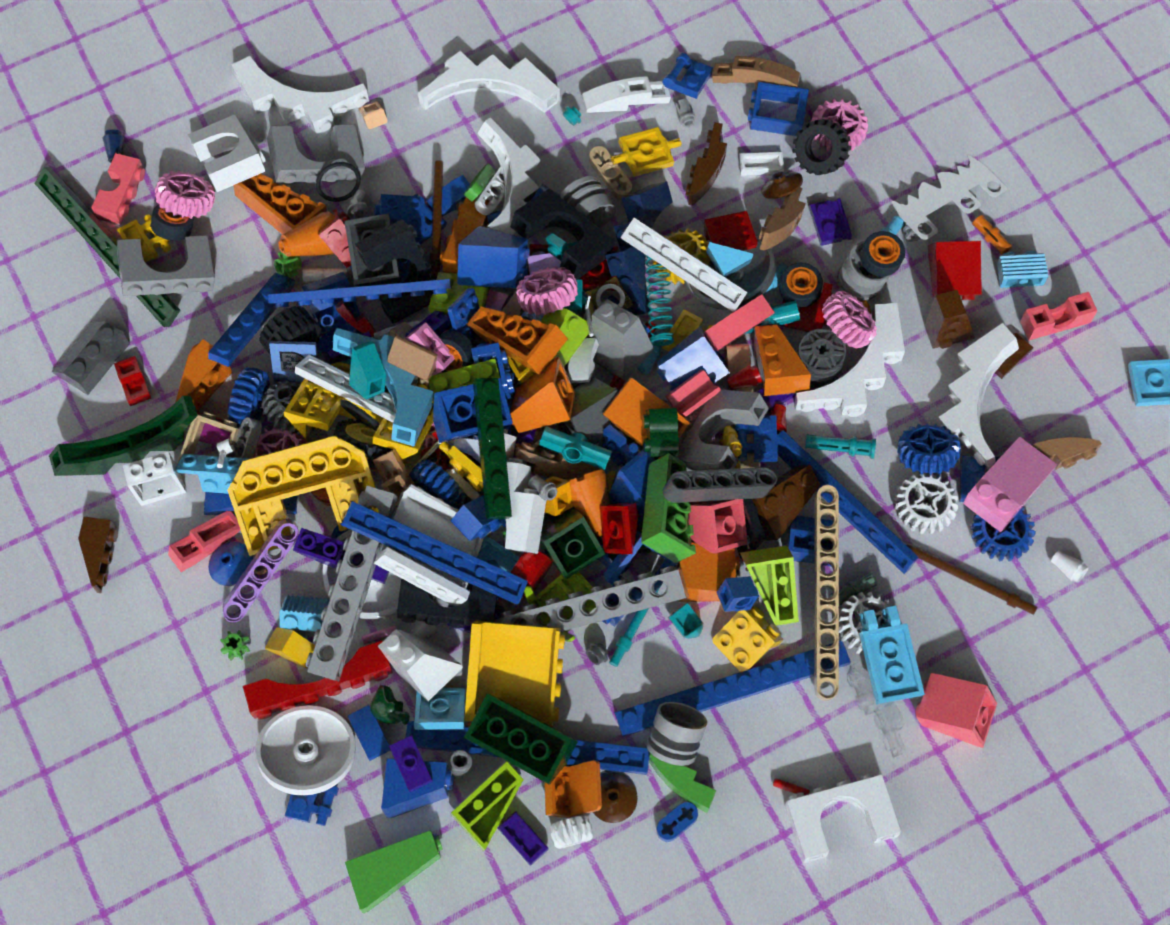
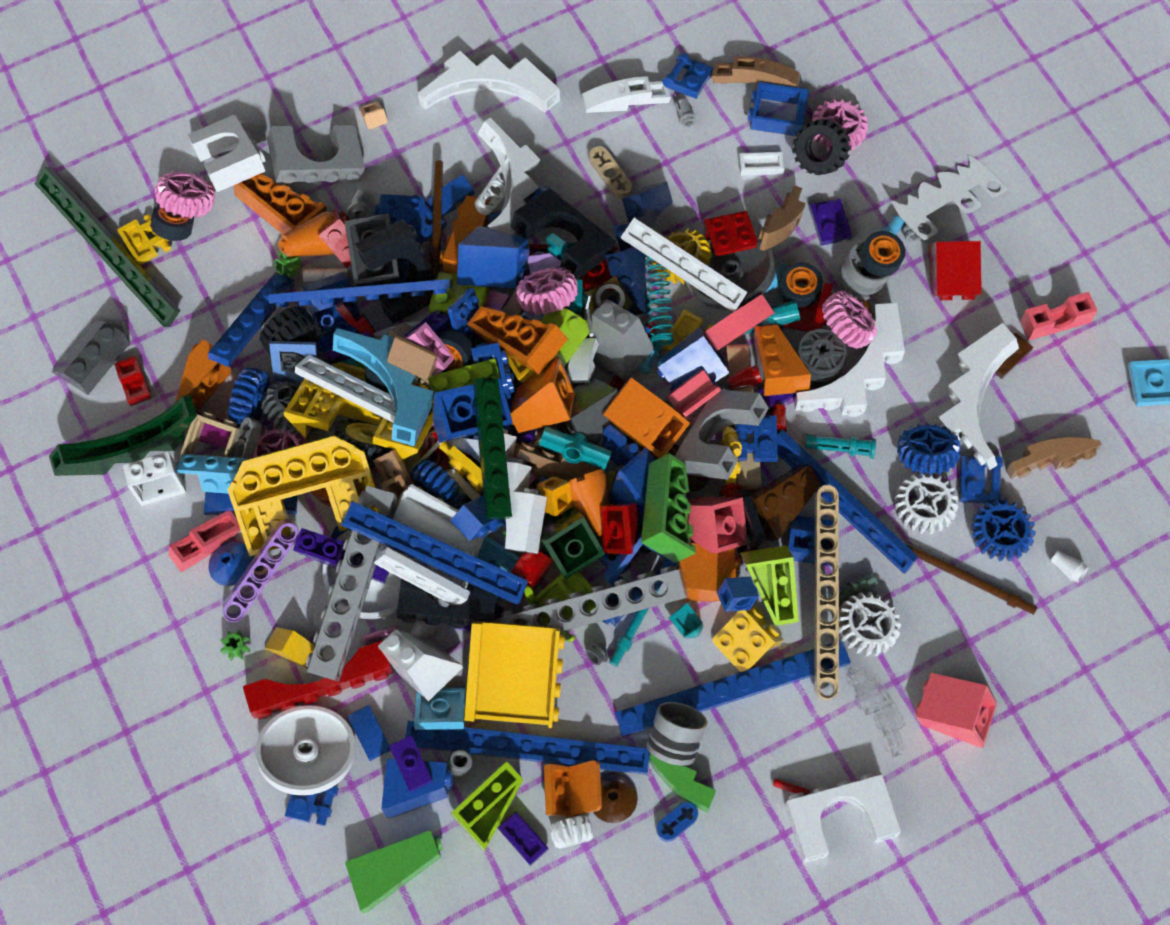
(96, 543): reddish brown slope -> none
(113, 143): dark blue cone -> none
(114, 204): coral arch -> none
(140, 279): light grey arch -> none
(224, 448): white hand -> none
(293, 103): white arch -> none
(302, 613): medium azure brick -> none
(336, 164): black tyre -> none
(359, 414): black tyre -> none
(367, 371): teal slope -> none
(387, 708): dark green hair -> none
(479, 182): bright green beam -> none
(520, 739): dark green slope -> none
(546, 489): light grey pin -> none
(572, 115): teal plate -> none
(590, 200): light grey wheel -> none
(646, 151): yellow plate -> none
(661, 432): dark green brick -> none
(708, 167): reddish brown slope -> none
(719, 484): dark grey beam -> none
(727, 259): medium azure slope -> none
(782, 185): reddish brown dish -> none
(890, 657): medium azure tile -> none
(948, 321): reddish brown wedge -> none
(1002, 244): orange pin -> none
(1009, 484): bright pink slope -> none
(1022, 269): medium azure brick -> none

